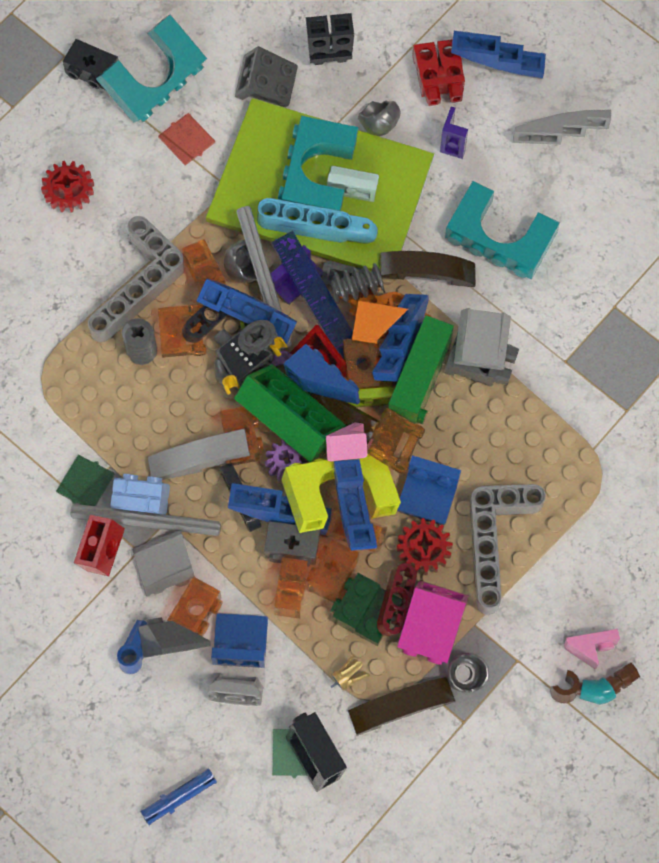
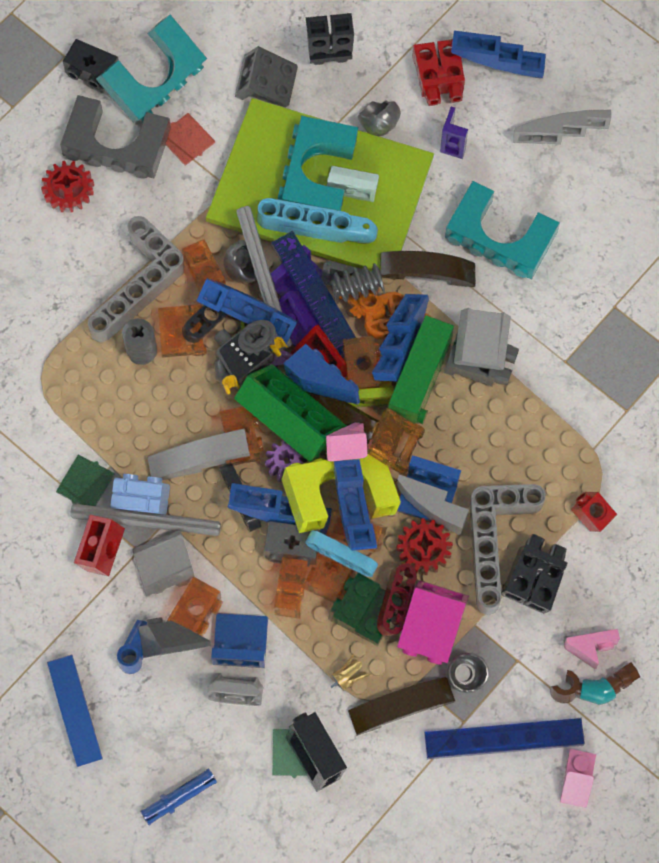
(74, 710): none -> blue slope
(139, 158): none -> dark grey arch
(296, 308): none -> dark purple panel
(341, 553): none -> medium azure beam
(374, 320): orange slope -> none
(433, 504): none -> light grey slope
(504, 738): none -> clear blue tile
(535, 575): none -> black hips
(578, 778): none -> bright pink slope
(603, 511): none -> red brick

